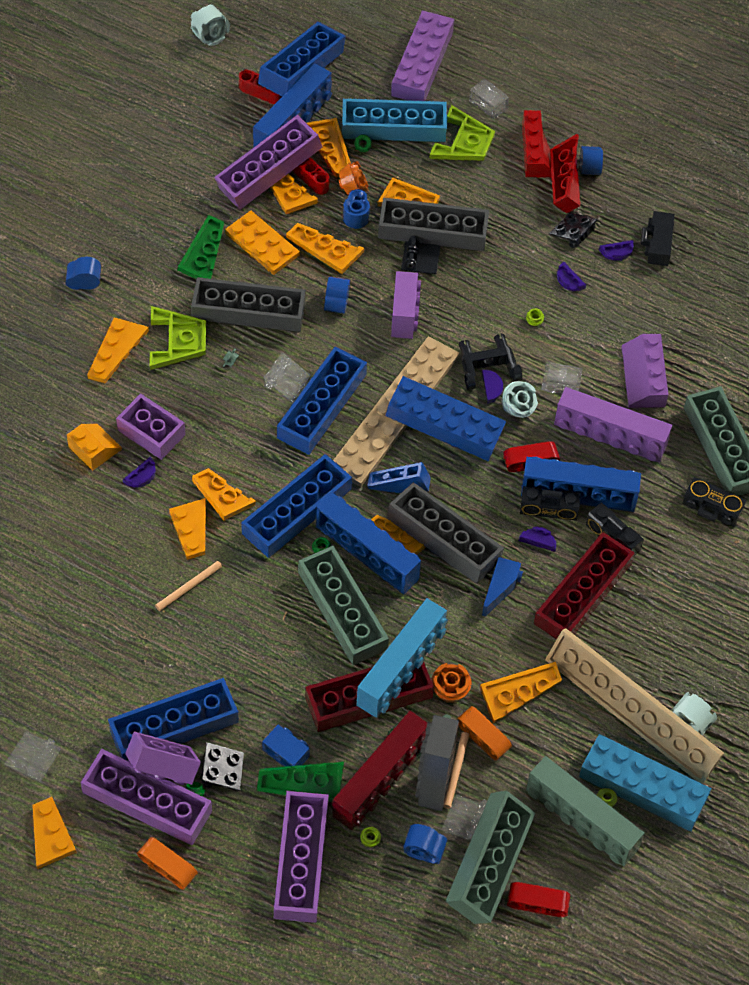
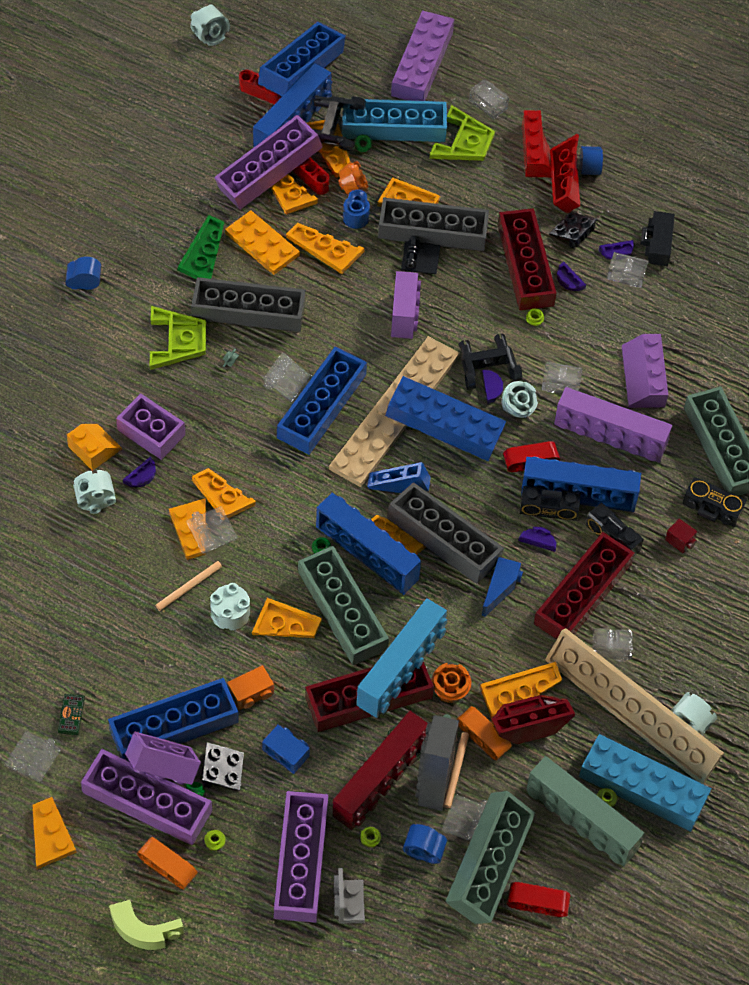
(71, 714): none -> tile
(94, 491): none -> light aqua brick
(115, 347): light orange wing -> none
(140, 934): none -> yellowish green arch
(211, 529): none -> clear hinge
(214, 845): none -> lime plate
(230, 607): none -> light aqua brick
(251, 688): none -> orange brick
(285, 621): none -> light orange wing
(295, 506): blue brick -> none
(311, 778): green wing -> none
(334, 106): none -> black connector
(337, 294): blue piece -> none
(348, 899): none -> light grey bracket
(526, 259): none -> dark red brick
(532, 718): none -> dark red wedge
(613, 643): none -> clear brick
(627, 270): none -> clear brick
(681, 536): none -> dark red brick

